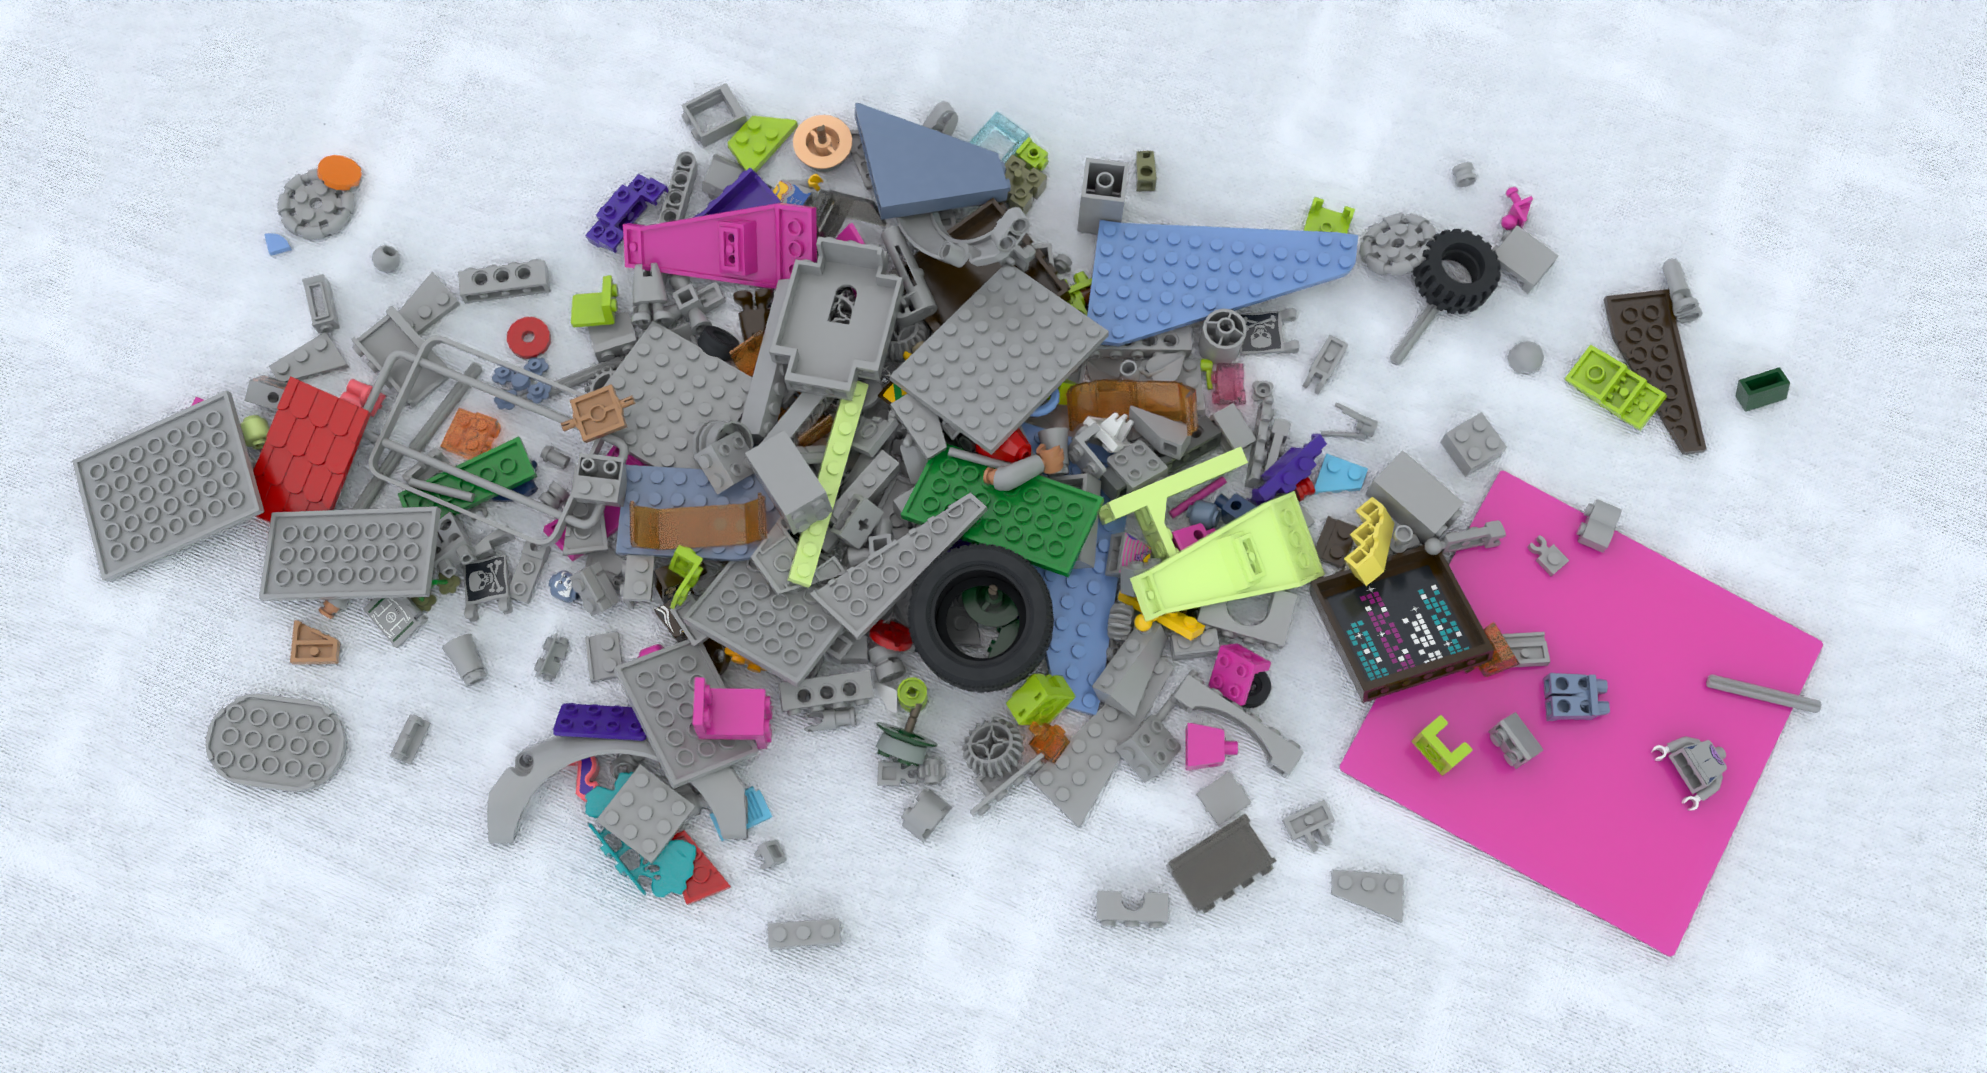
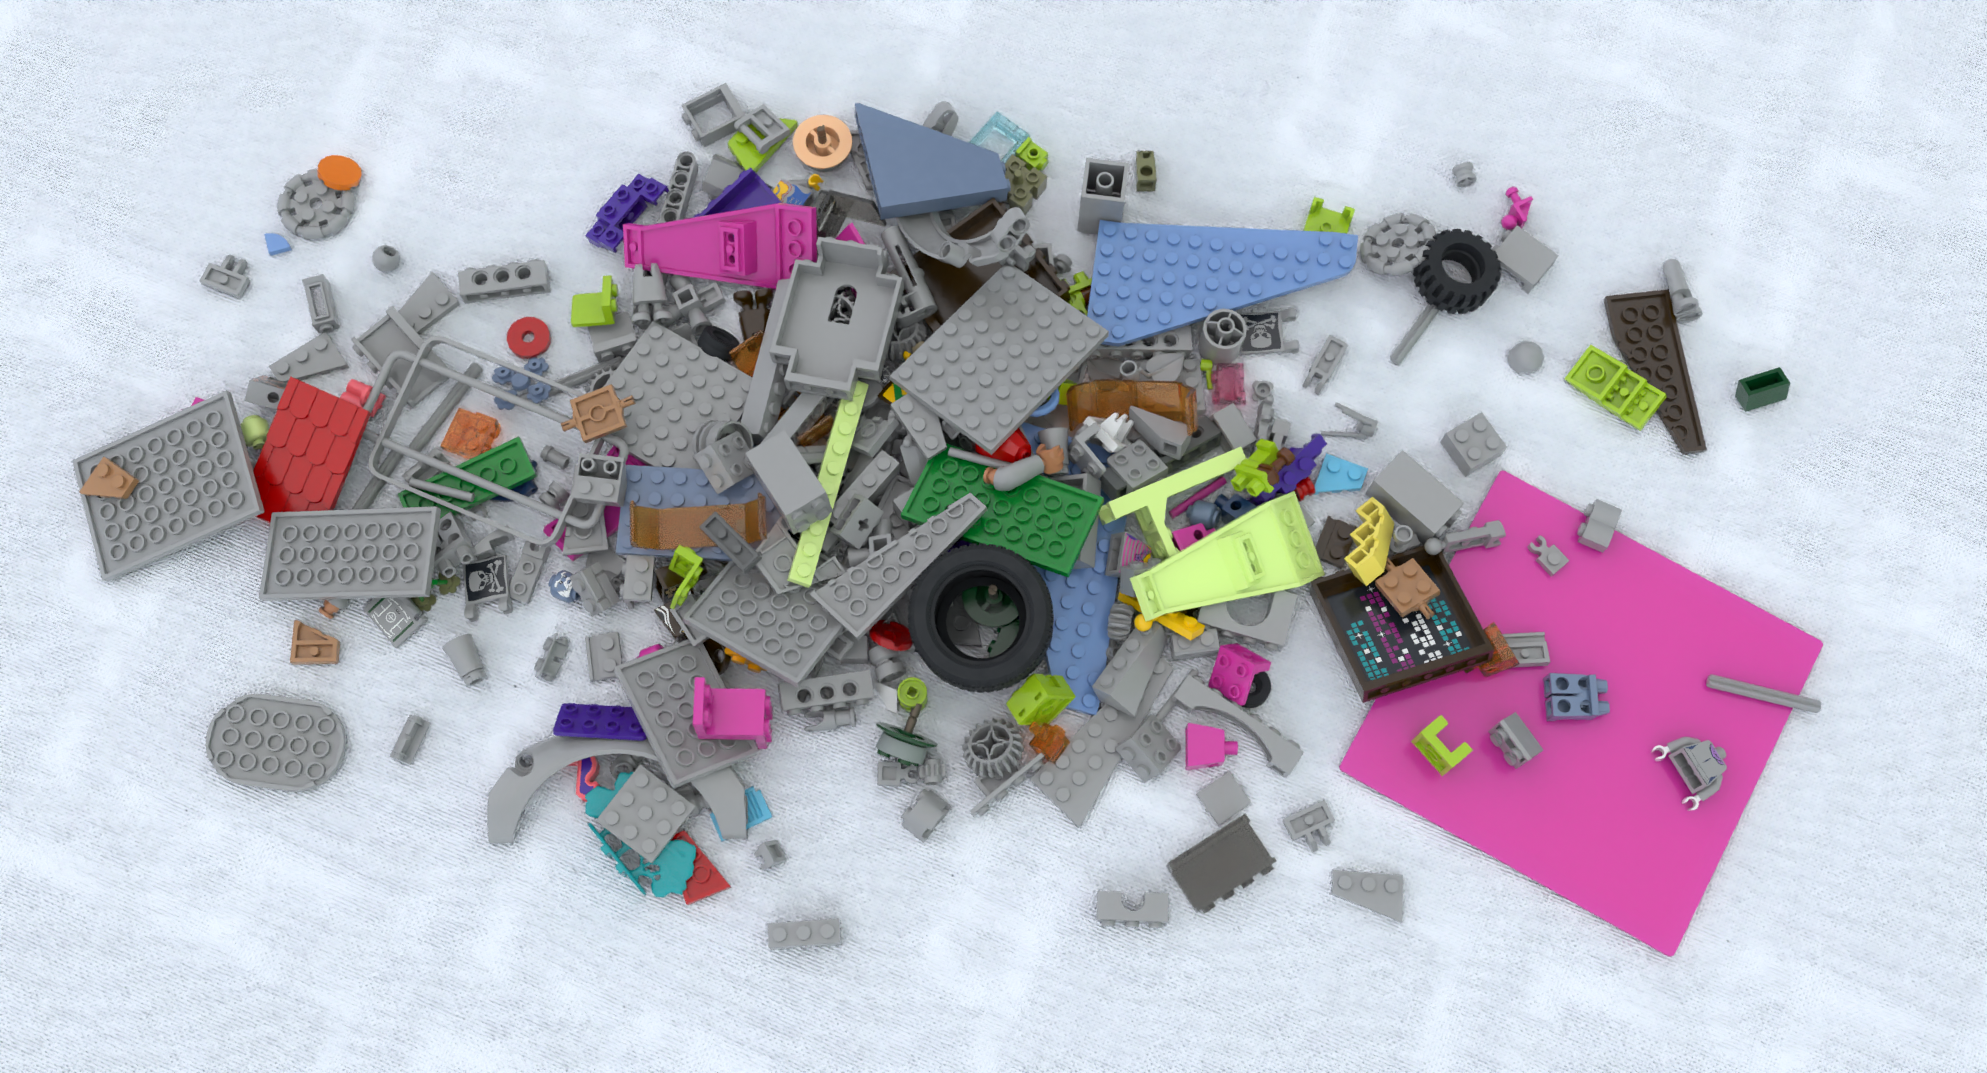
(109, 481): none -> medium nougat wing
(225, 280): none -> light grey hinge
(730, 542): none -> dark grey tile
(767, 124): none -> light grey plate
(1261, 468): none -> lime hips
(1408, 588): none -> medium nougat plate

